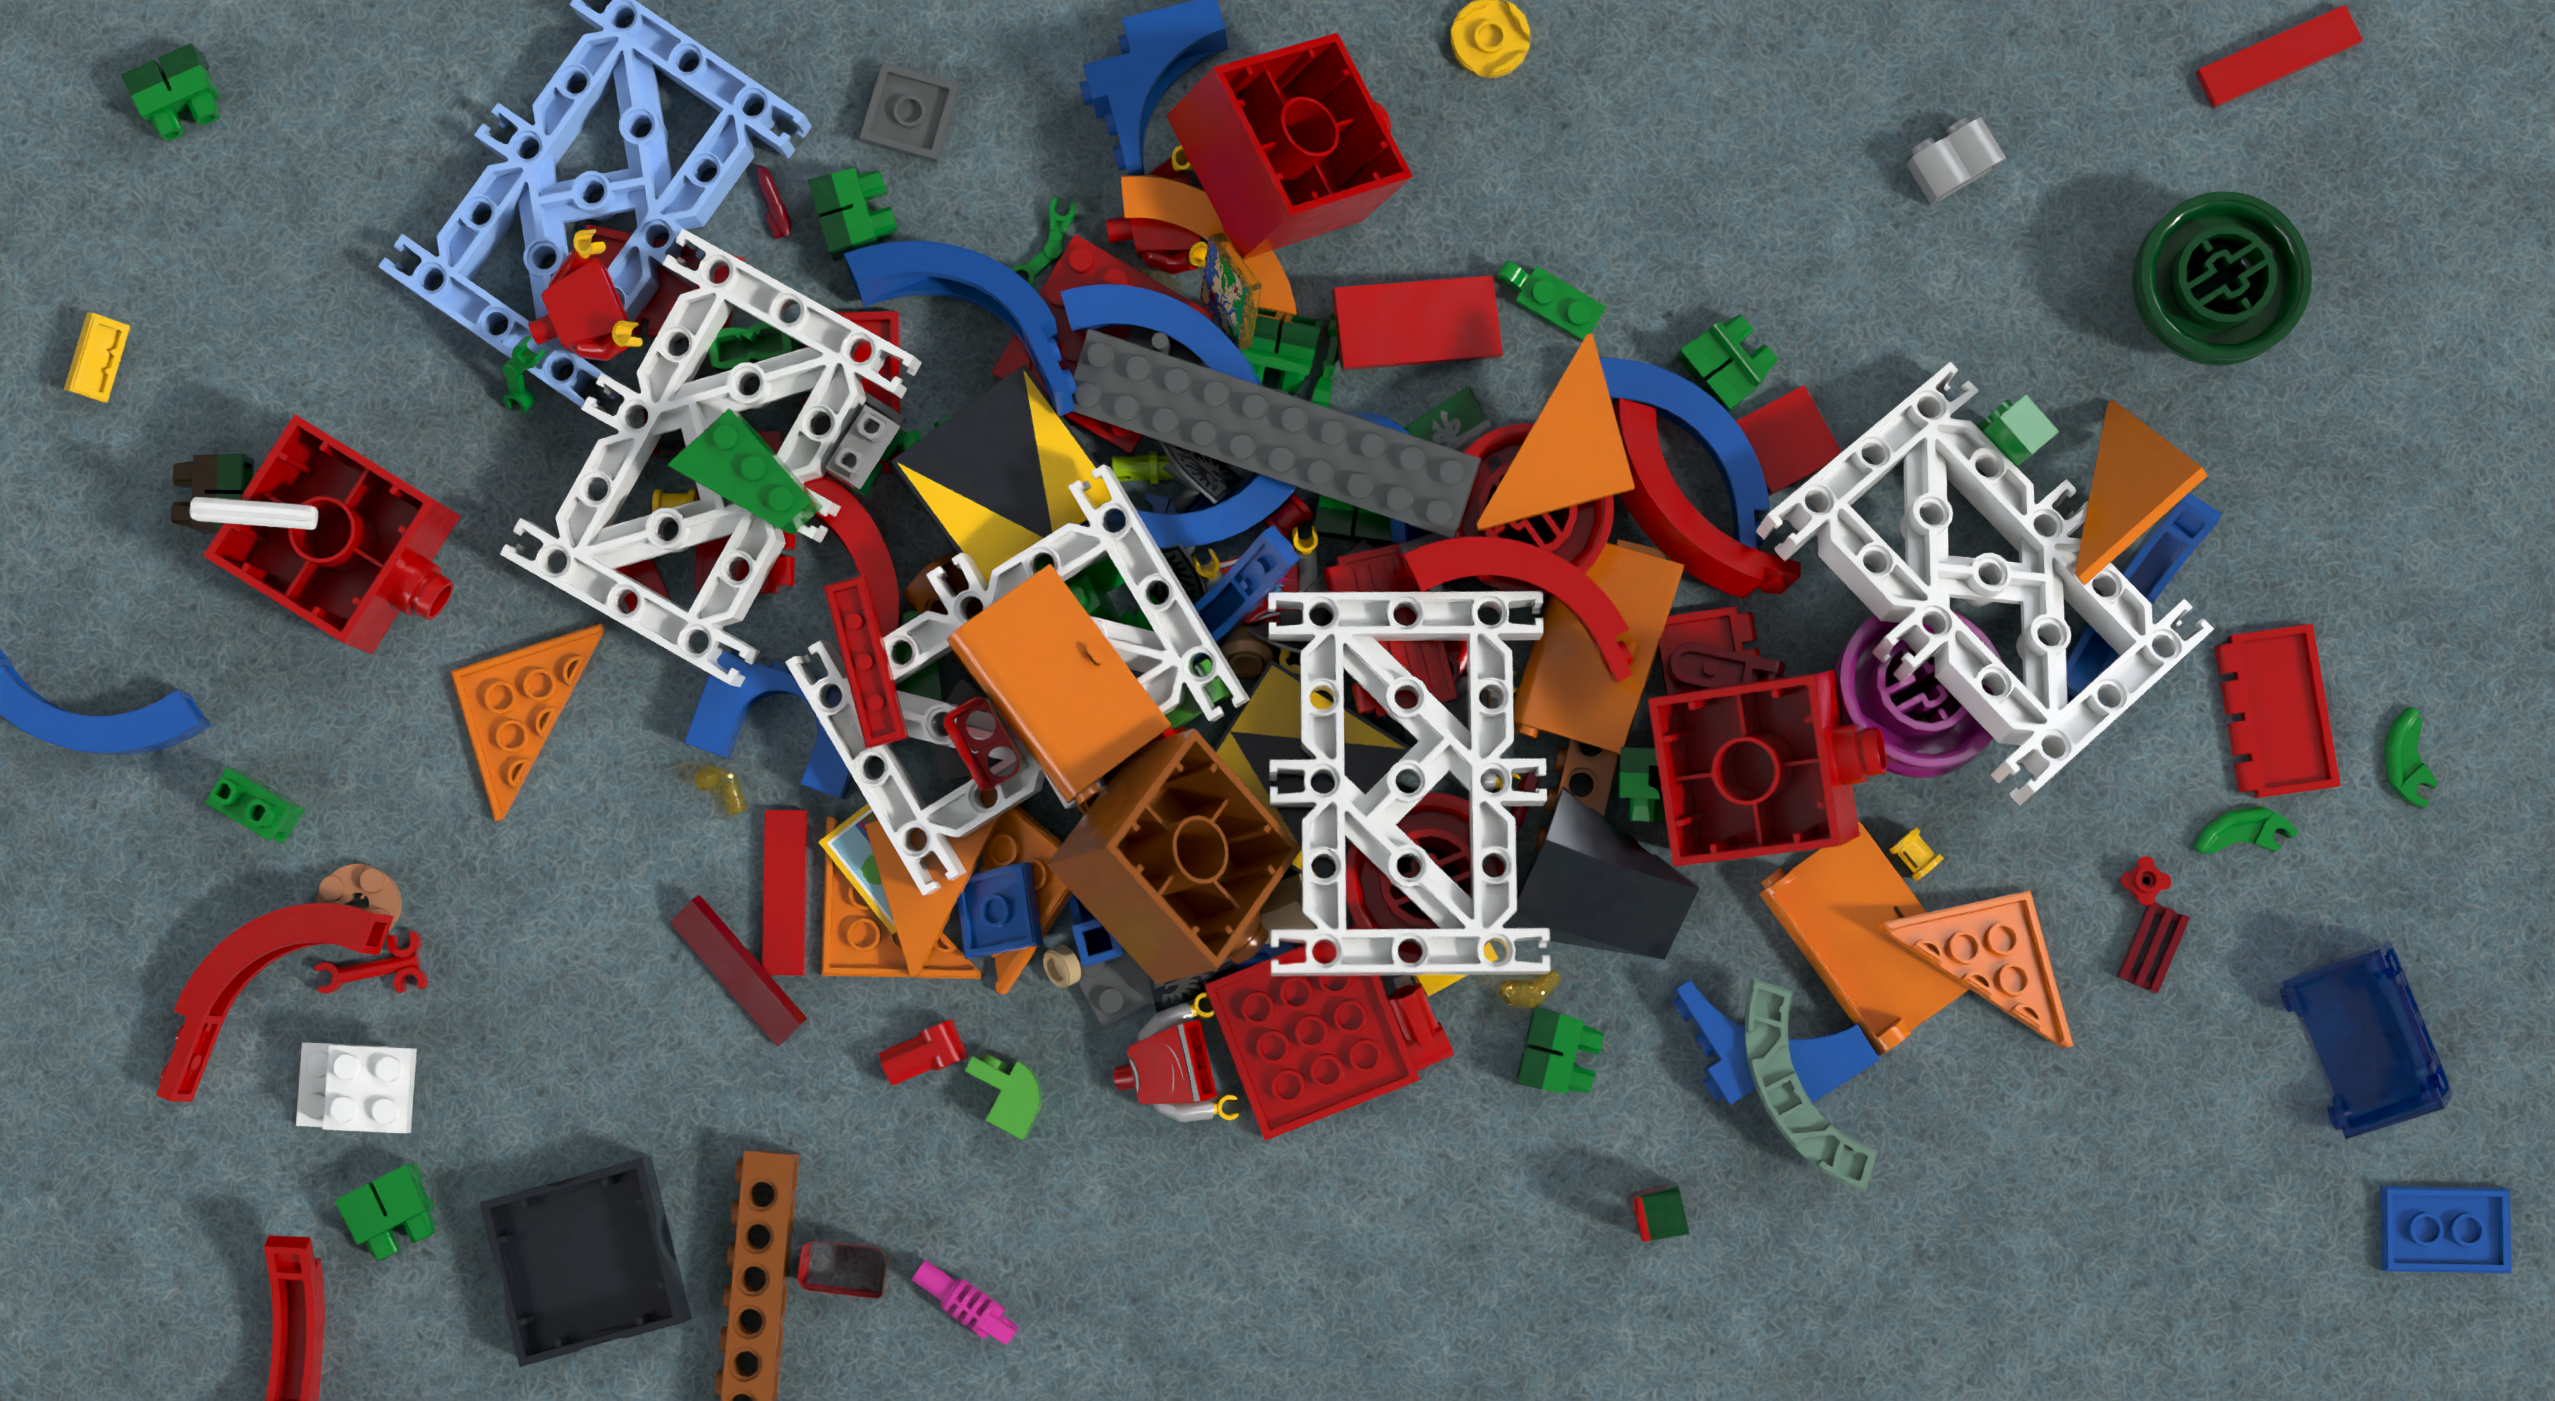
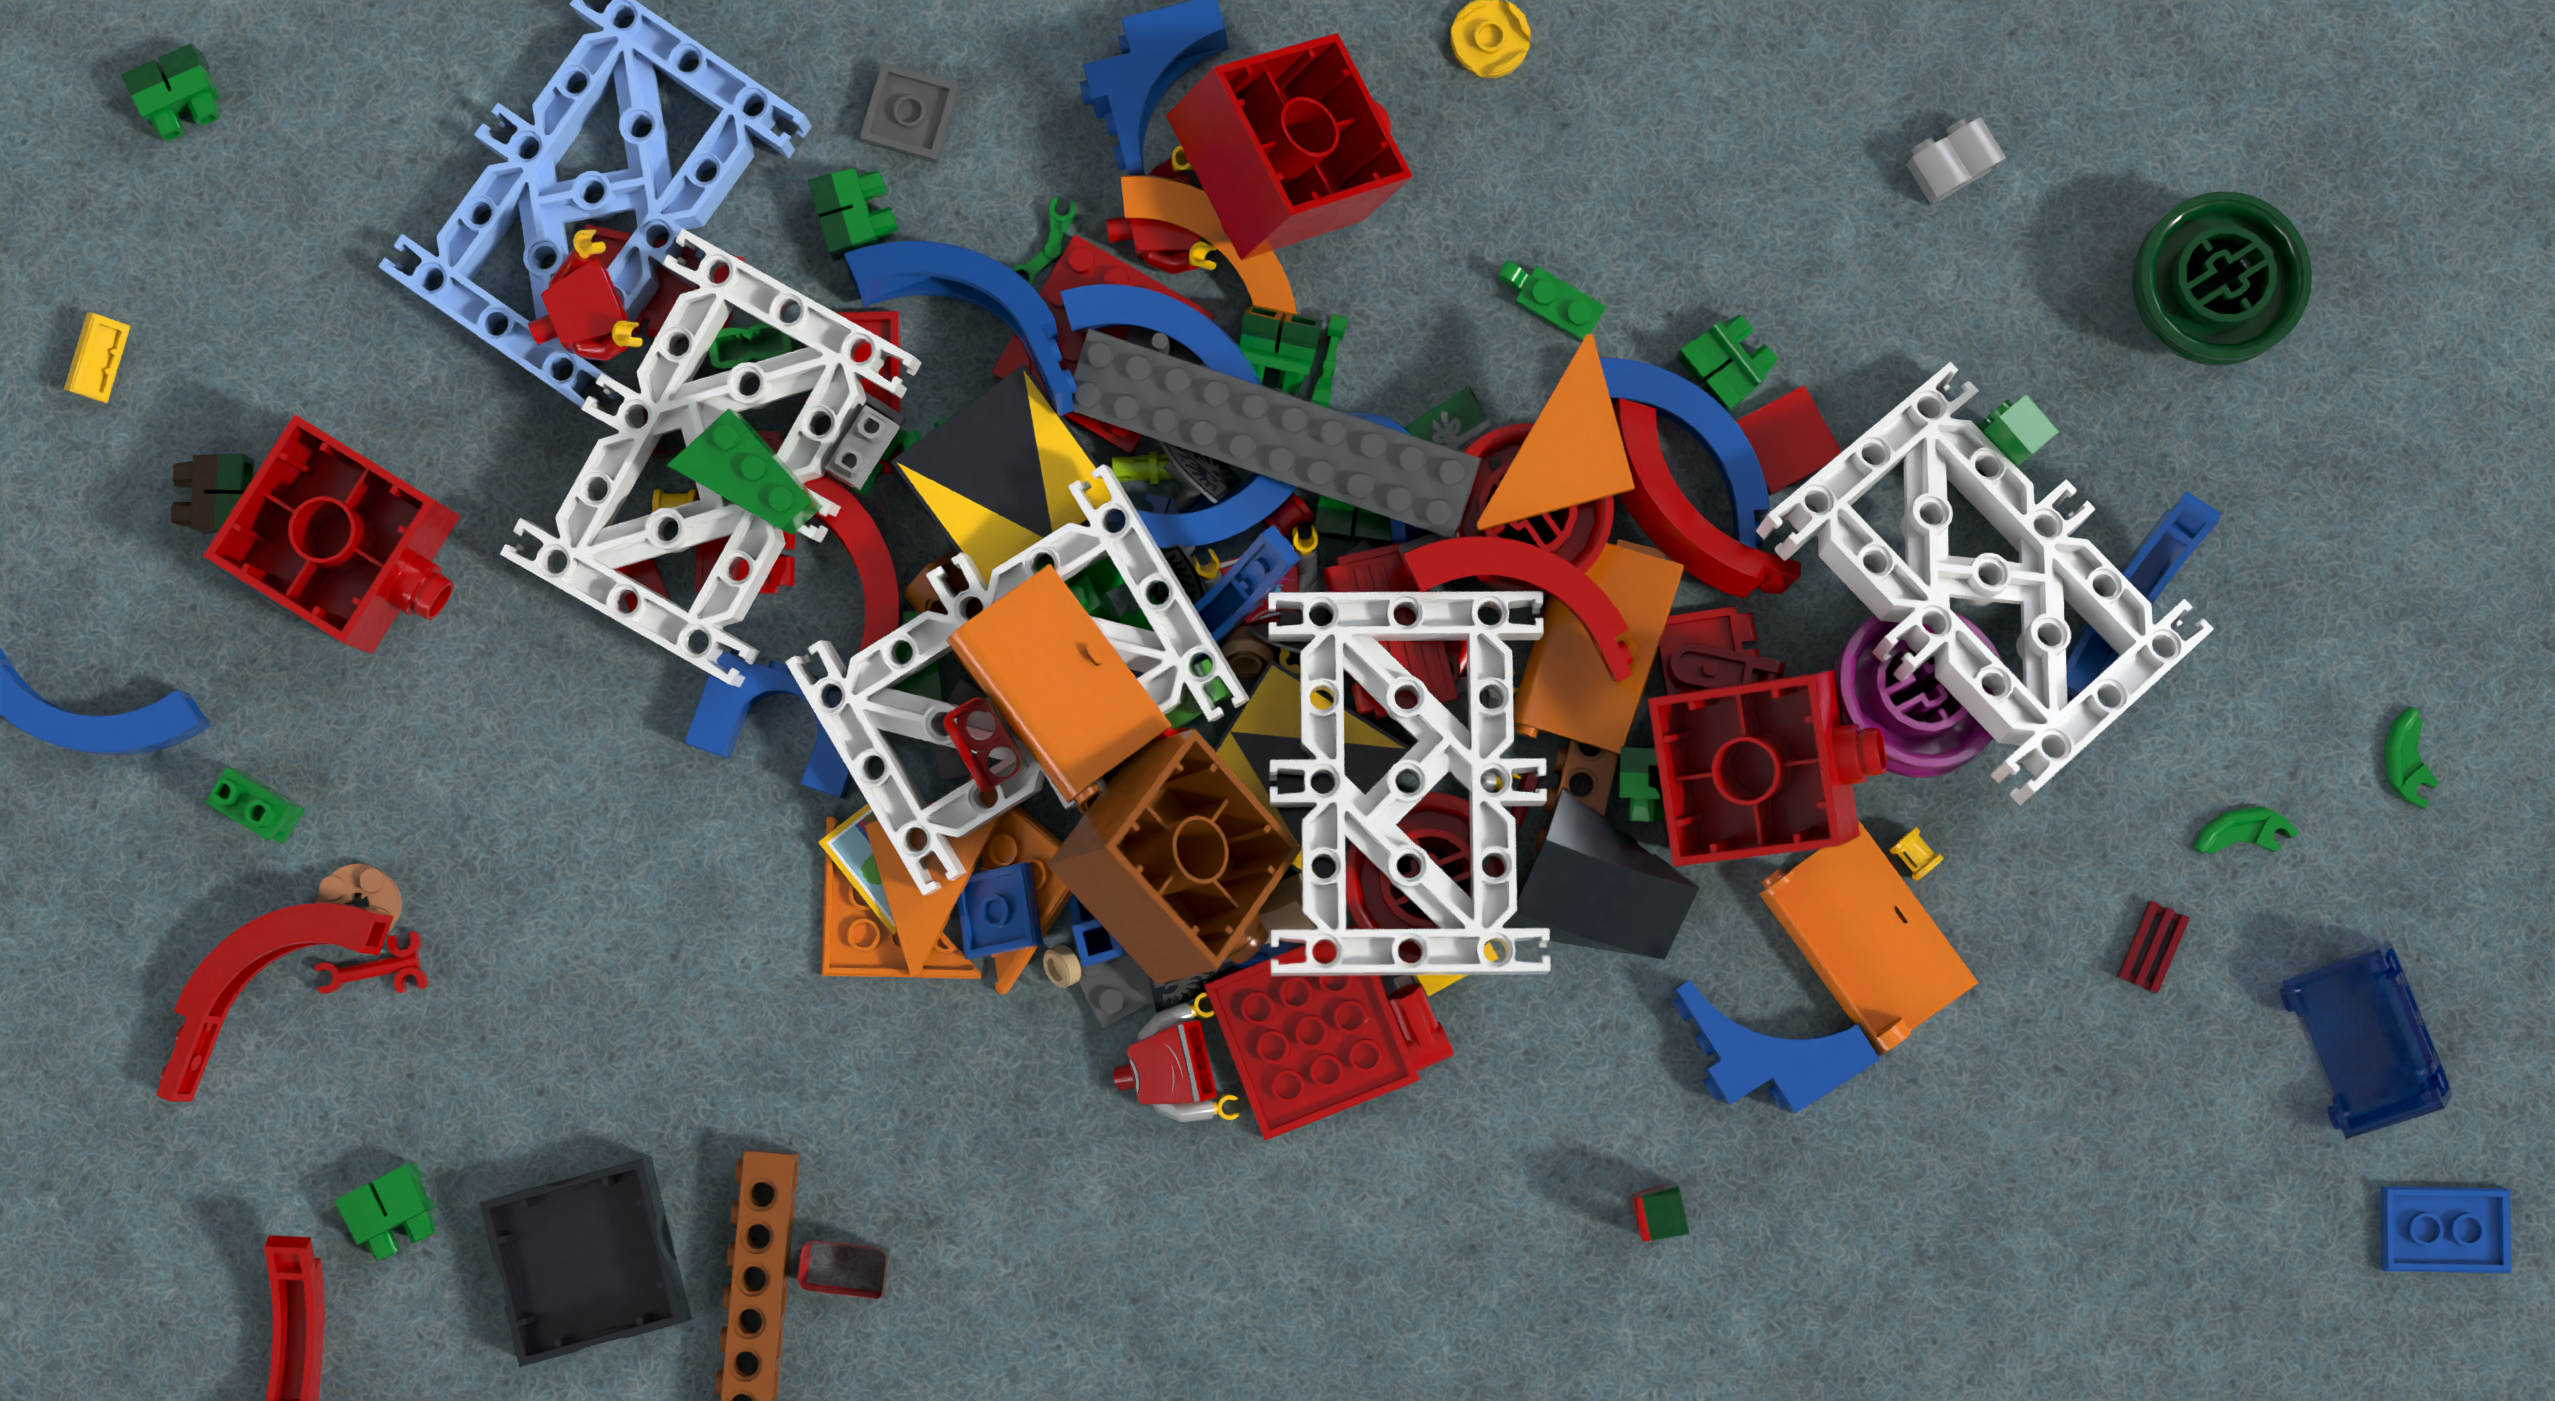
(254, 513): white axle -> none
(356, 1087): white bracket -> none
(515, 704): orange tile -> none
(521, 360): green piece -> none
(724, 784): clear yellow arm -> none
(738, 970): dark red tile -> none
(777, 212): dark red piece -> none
(785, 892): red tile -> none
(866, 662): red tile -> none
(931, 1050): red piece -> none
(966, 1303): dark pink hinge -> none
(1019, 1095): bright green brick -> none
(1230, 291): tile -> none
(1417, 322): red tile -> none
(1529, 993): clear yellow arm -> none
(1553, 1071): hips -> none
(1784, 1096): sand green tile -> none
(1995, 953): orange tile -> none
(2132, 487): orange tile -> none
(2133, 881): red plate -> none
(2279, 56): red tile -> none
(2281, 712): red hinge -> none

